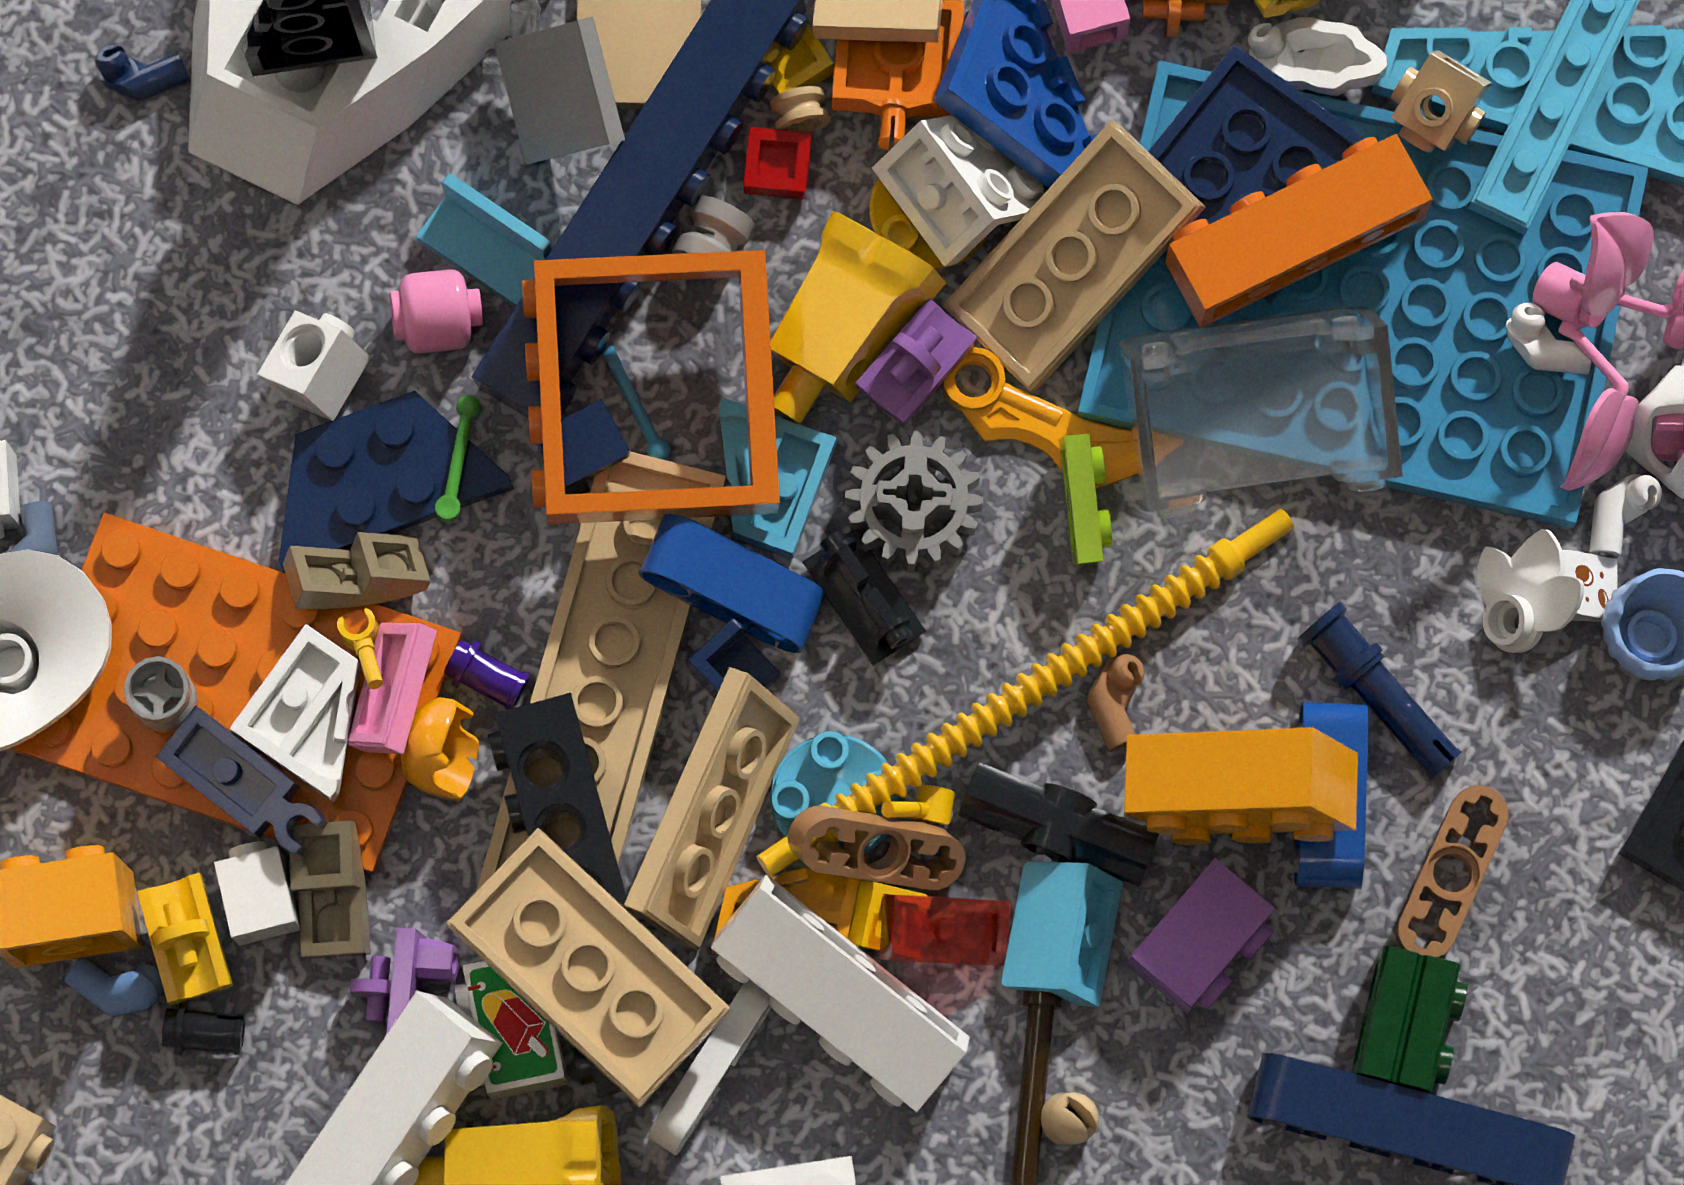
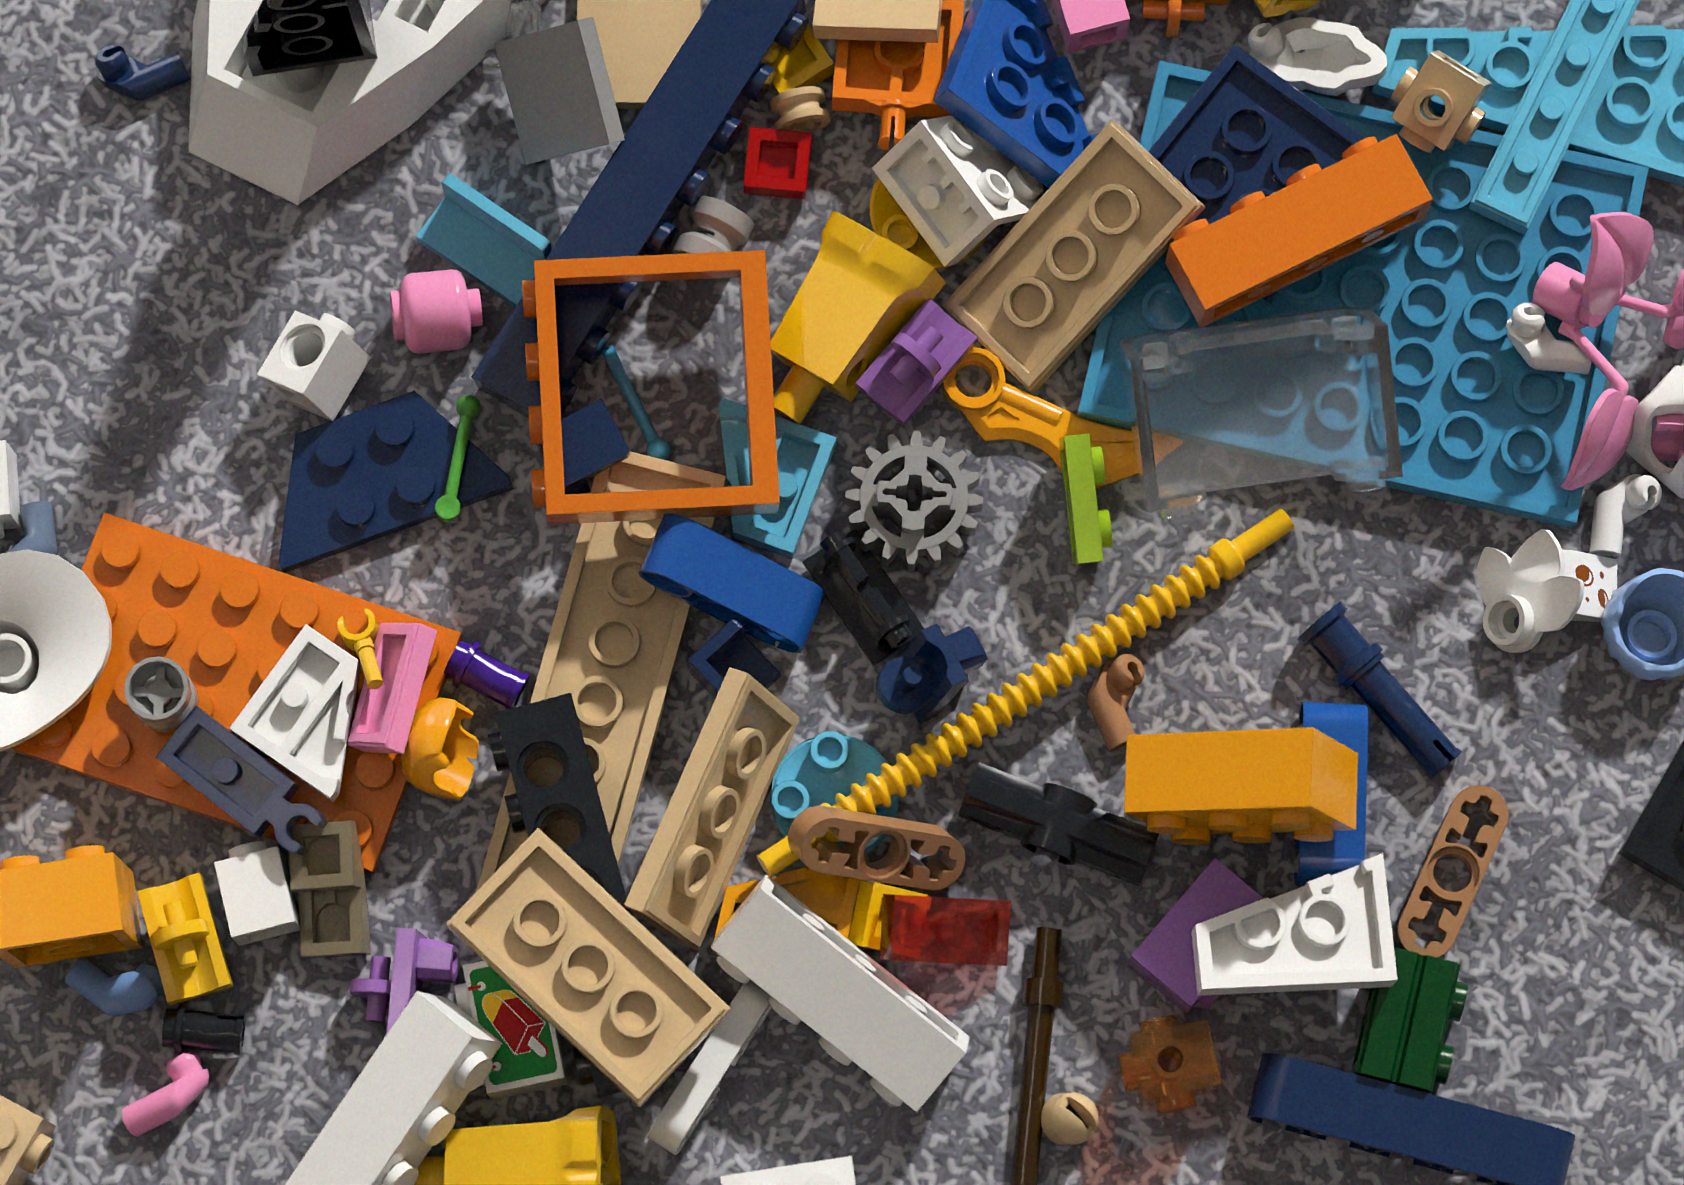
(170, 1101): none -> bright pink arm
(370, 573): dark tan slope -> none
(929, 672): none -> dark blue hips
(930, 805): yellow hand -> none
(1062, 931): medium azure panel -> none
(1188, 1046): none -> clear orange brick
(1305, 940): none -> white wing

